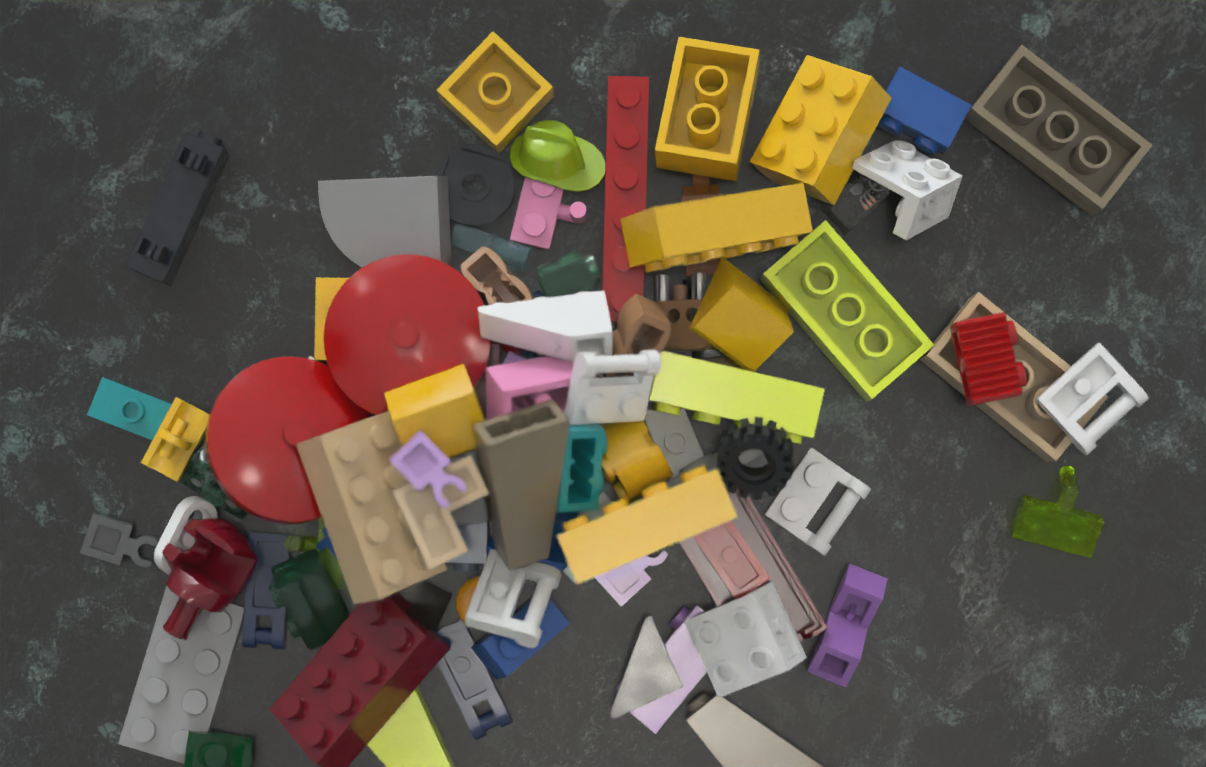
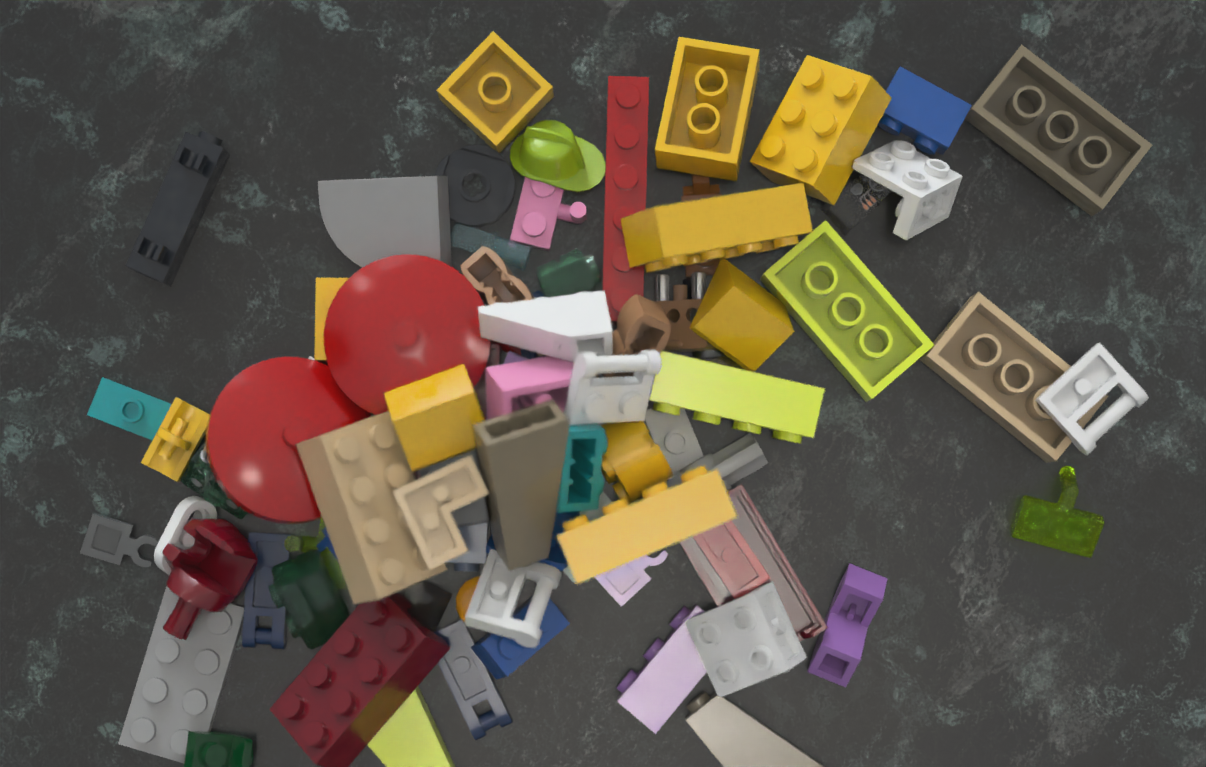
(424, 464): lavender plate -> none
(648, 672): tile -> none
(755, 437): black tyre -> none
(805, 494): white plate -> none
(988, 359): red brick -> none

